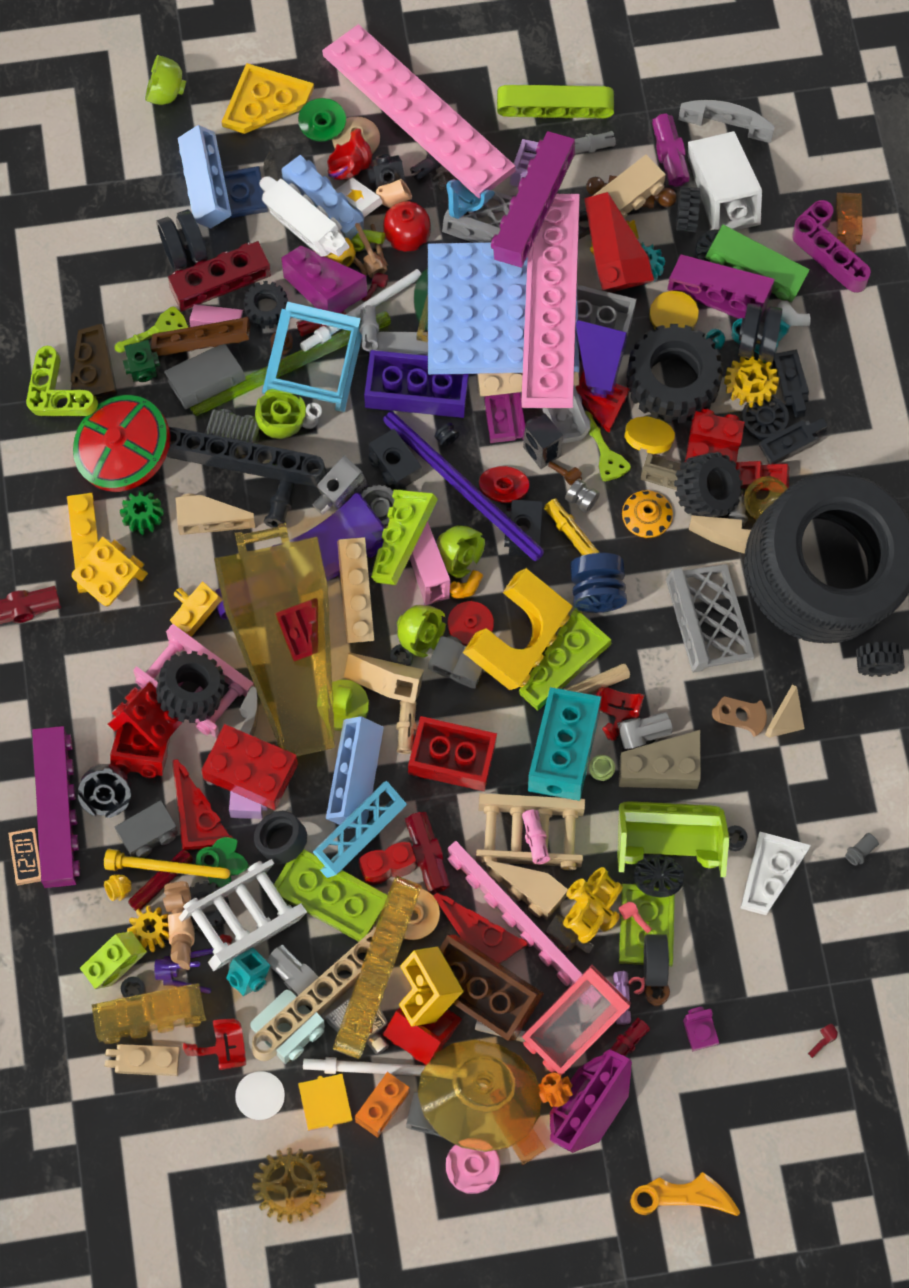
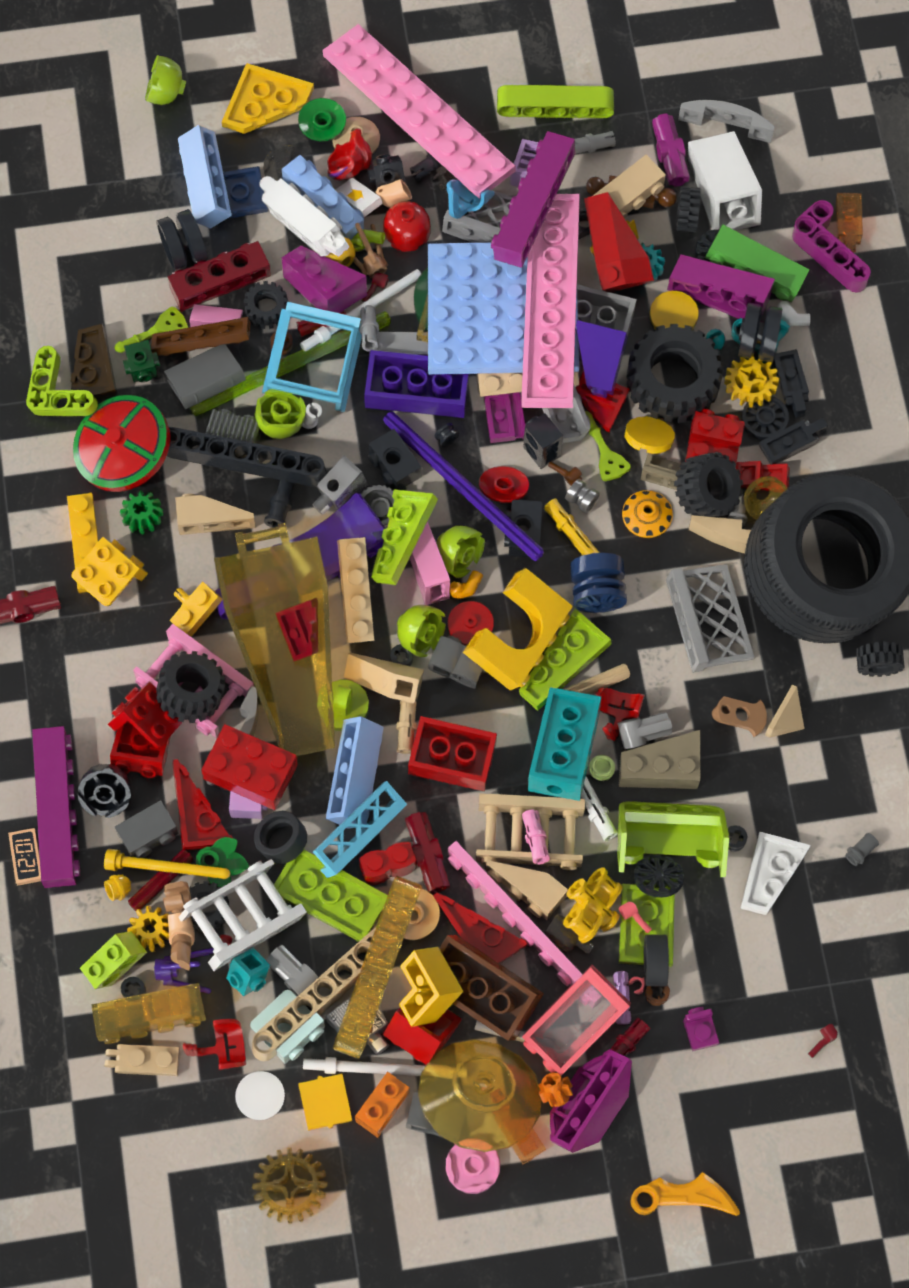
(607, 828): none -> white pin

